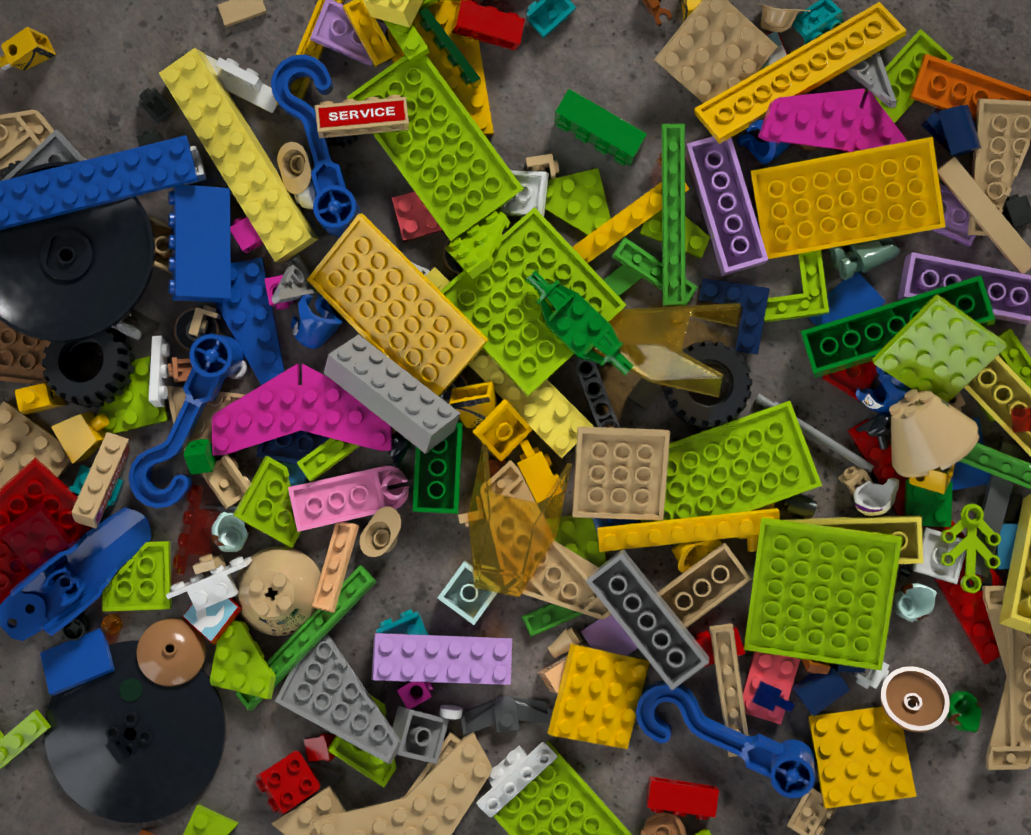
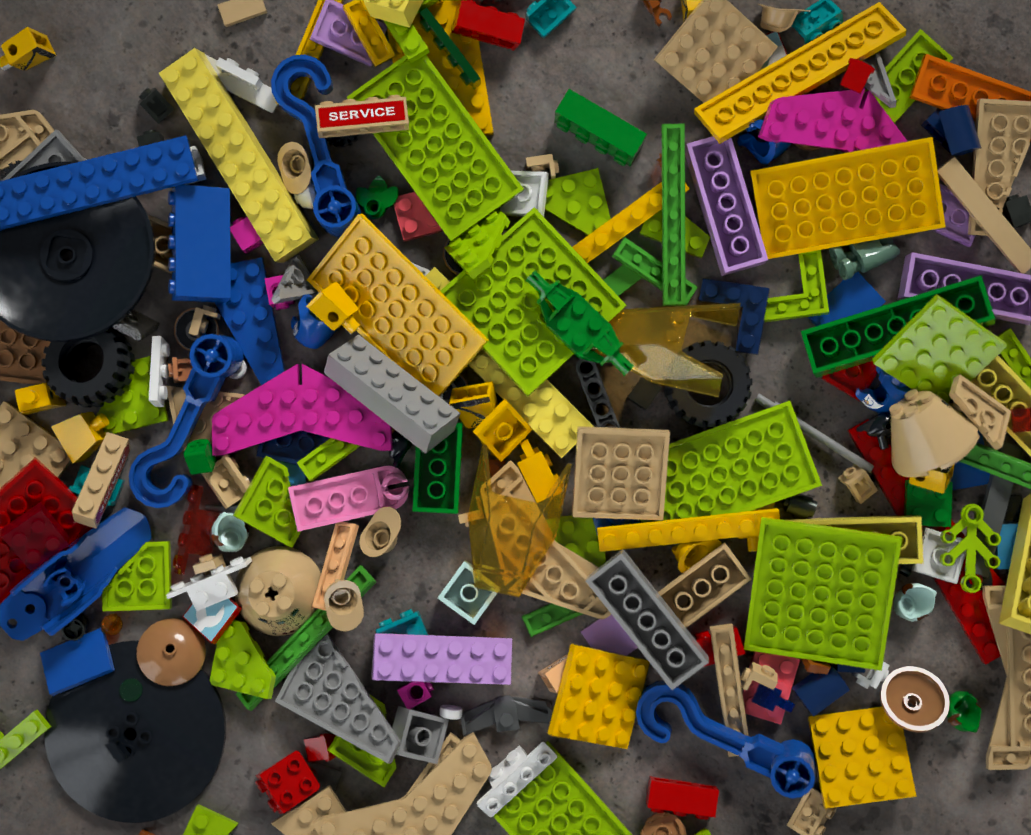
(335, 308): none -> yellow torso
(343, 605): none -> tan piece
(376, 194): none -> green plate
(563, 642): tan cone -> none
(762, 674): none -> tan bracket
(856, 75): none -> red tile
(876, 498): white hair -> none
(982, 410): none -> tan wing

